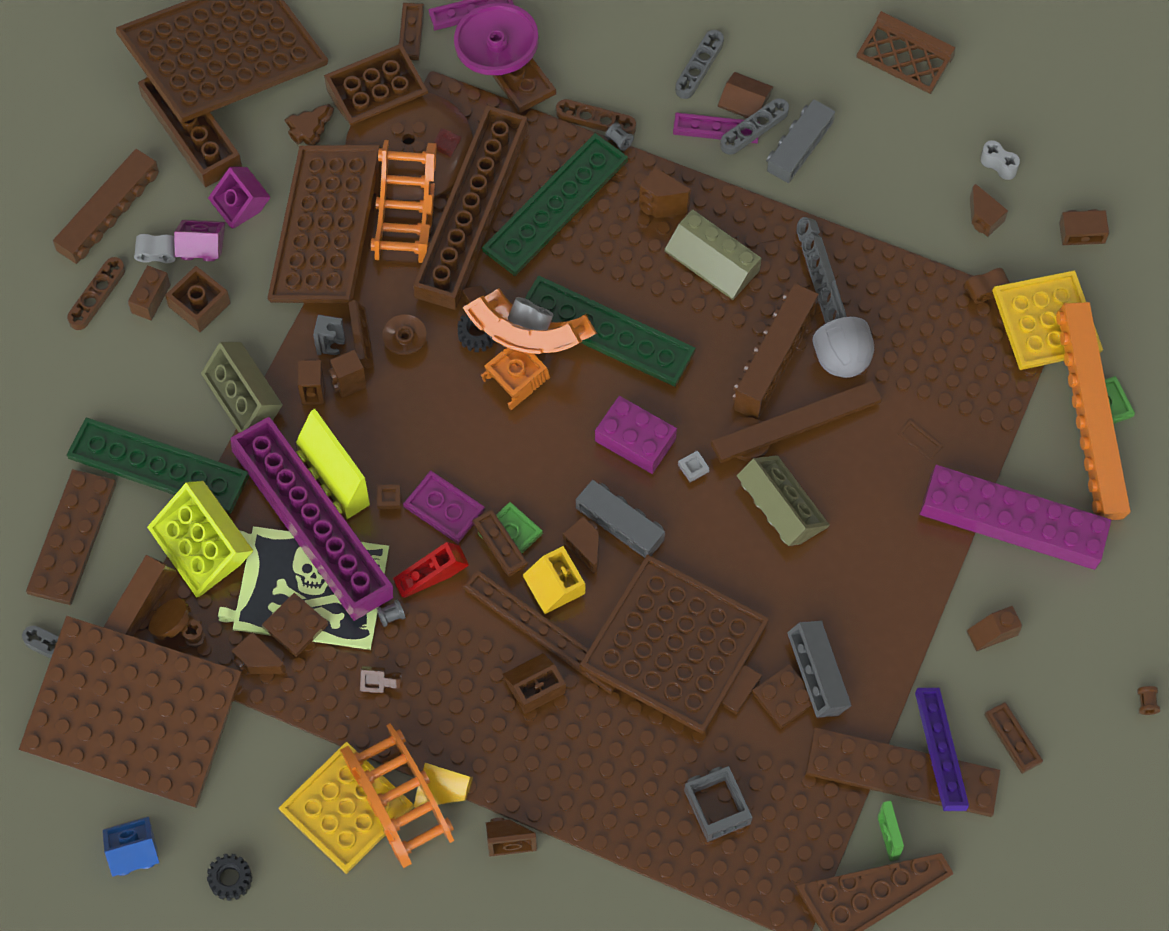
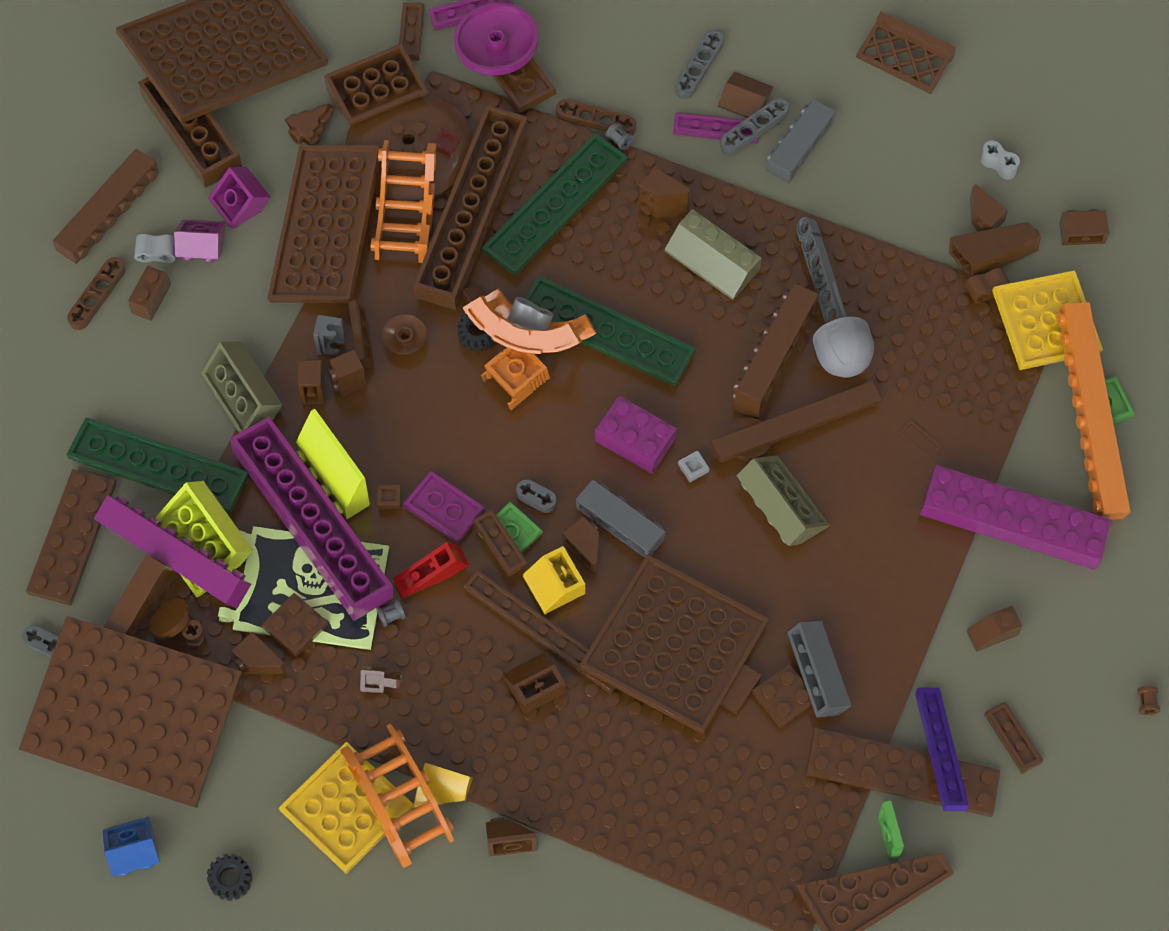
(172, 551): none -> magenta brick
(198, 299): reddish brown brick -> none
(537, 491): none -> dark grey beam
(727, 824): dark grey window -> none
(994, 247): none -> reddish brown slope

